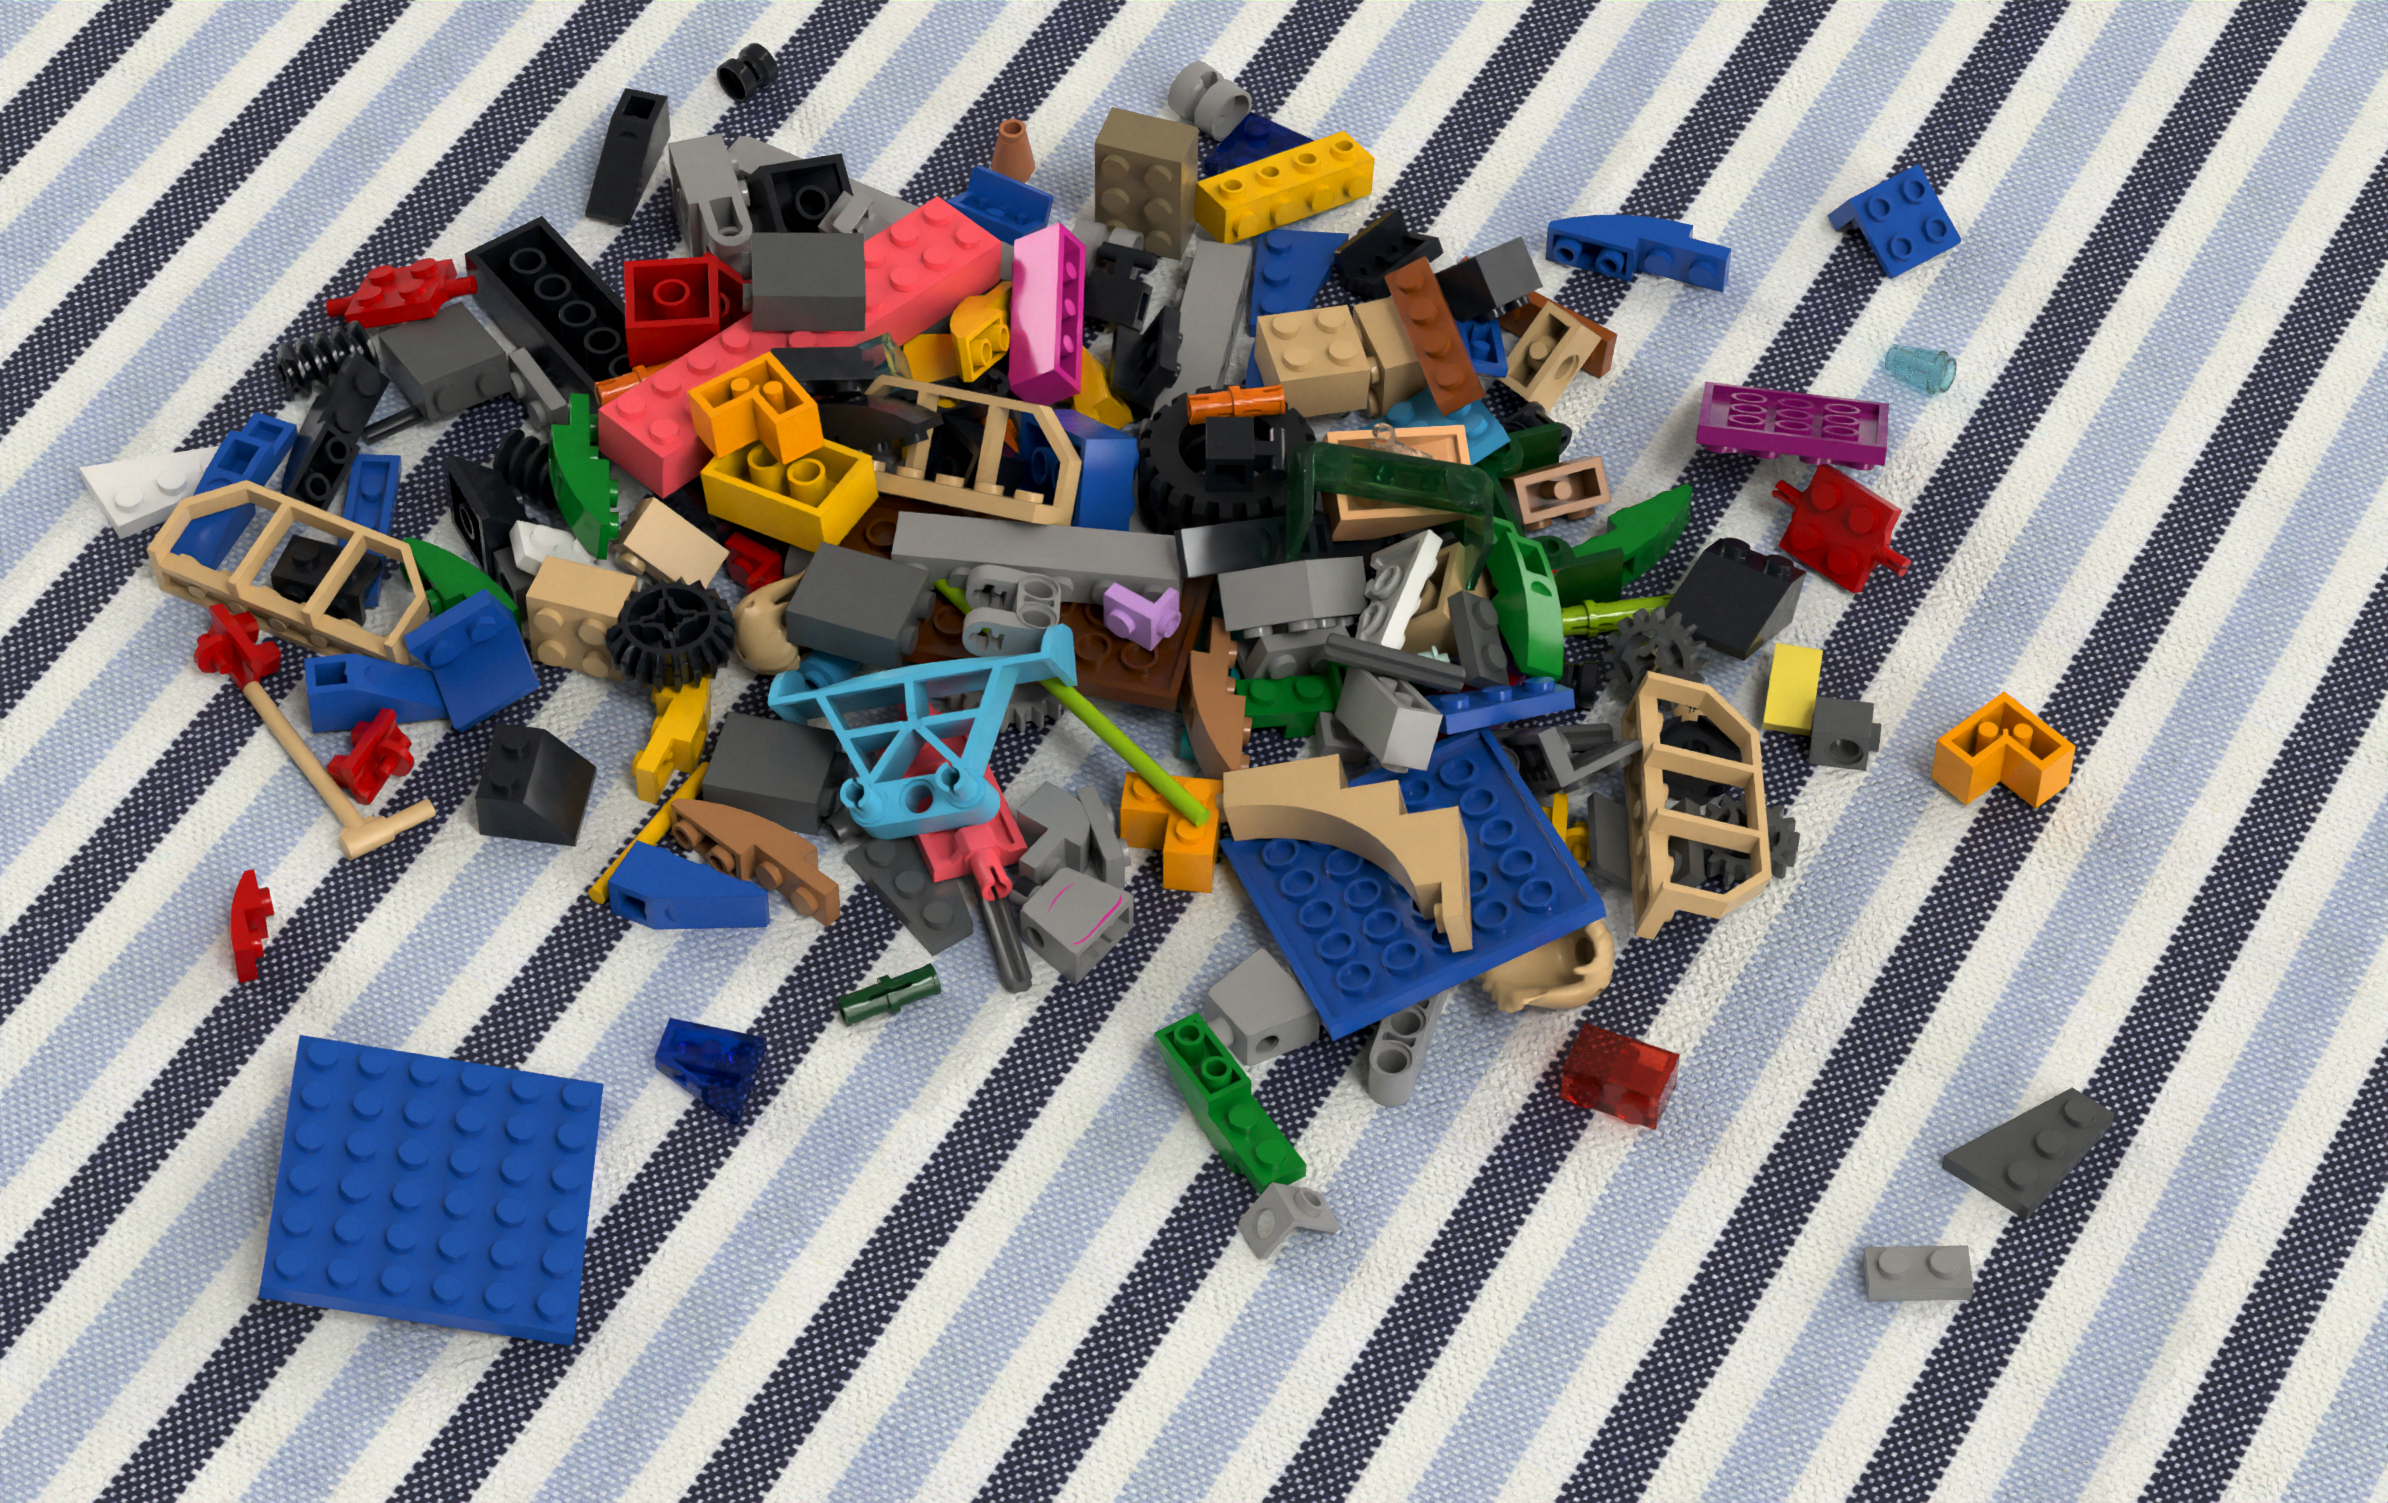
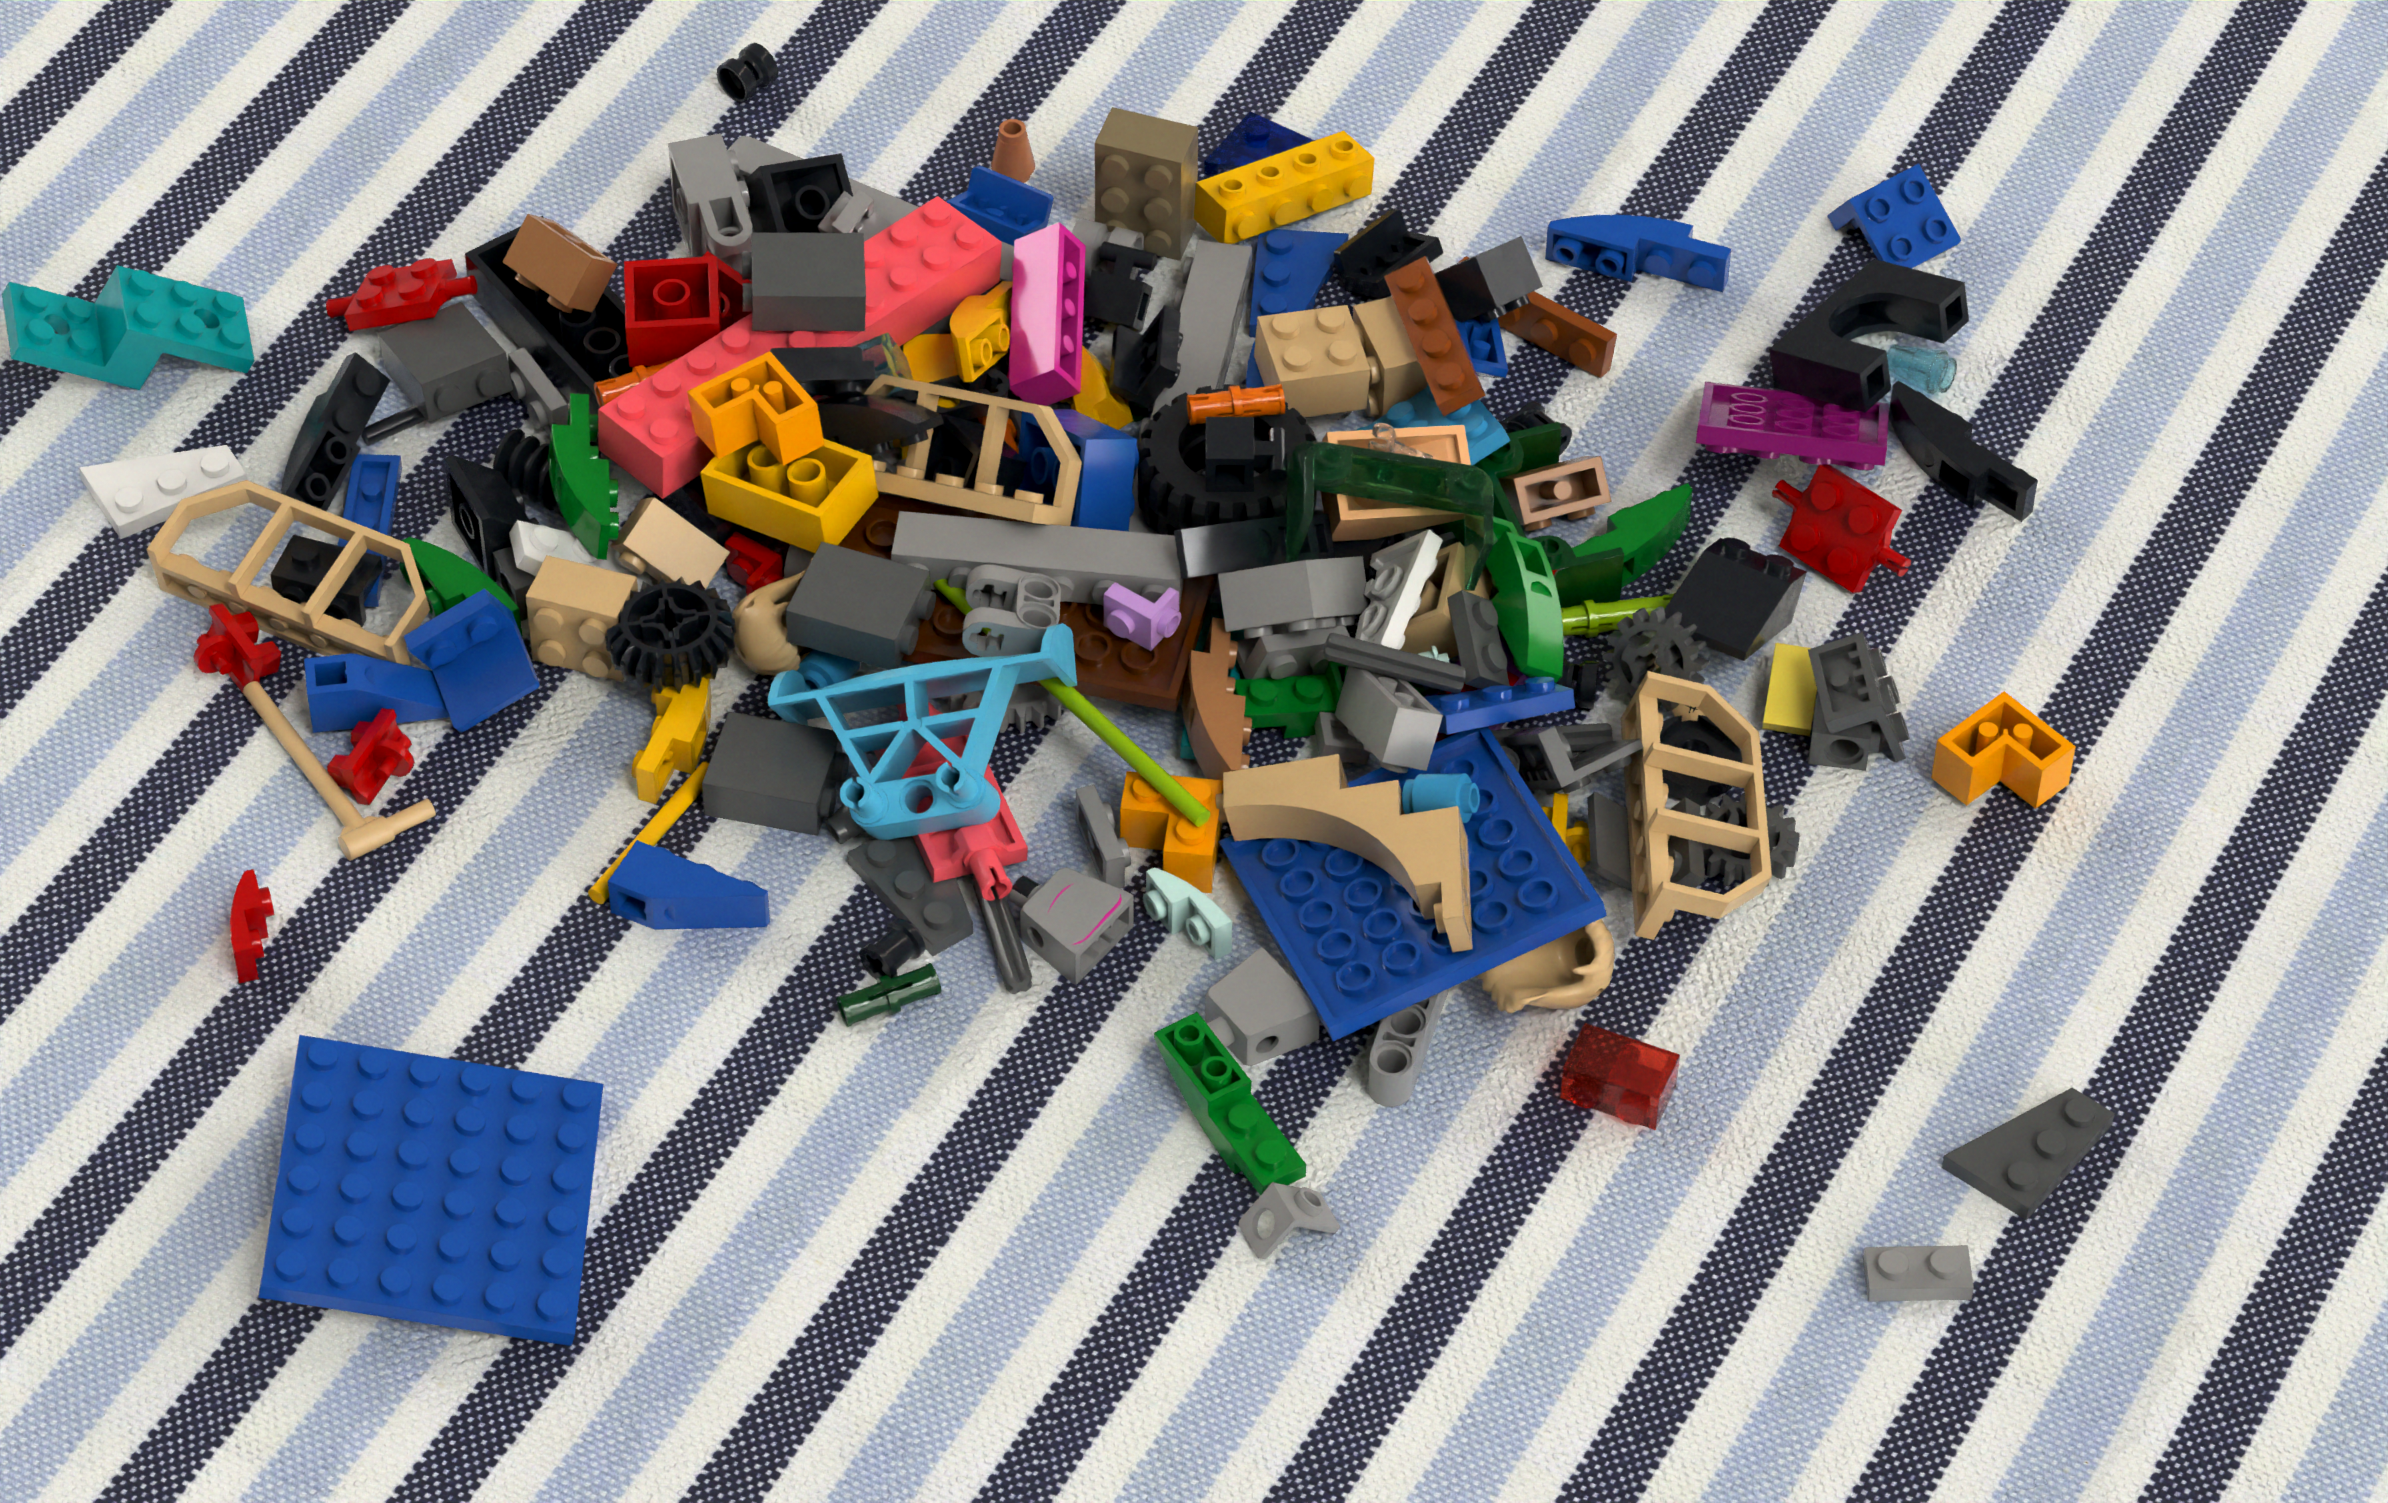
(127, 327): none -> teal bracket
(241, 457): blue slope -> none
(322, 357): black piece -> none
(533, 787): black slope -> none
(559, 264): none -> medium nougat brick
(629, 155): black slope -> none
(712, 1064): clear blue wing -> none
(754, 846): medium nougat slope -> none
(892, 949): none -> black bush
(1054, 832): light grey brick -> none
(1185, 906): none -> light aqua slope
(1209, 100): light grey wheel -> none
(1441, 791): none -> dark azure brick
(1549, 356): tan brick -> none
(1823, 362): none -> black arch
(1855, 691): none -> dark grey bracket
(1945, 452): none -> black slope

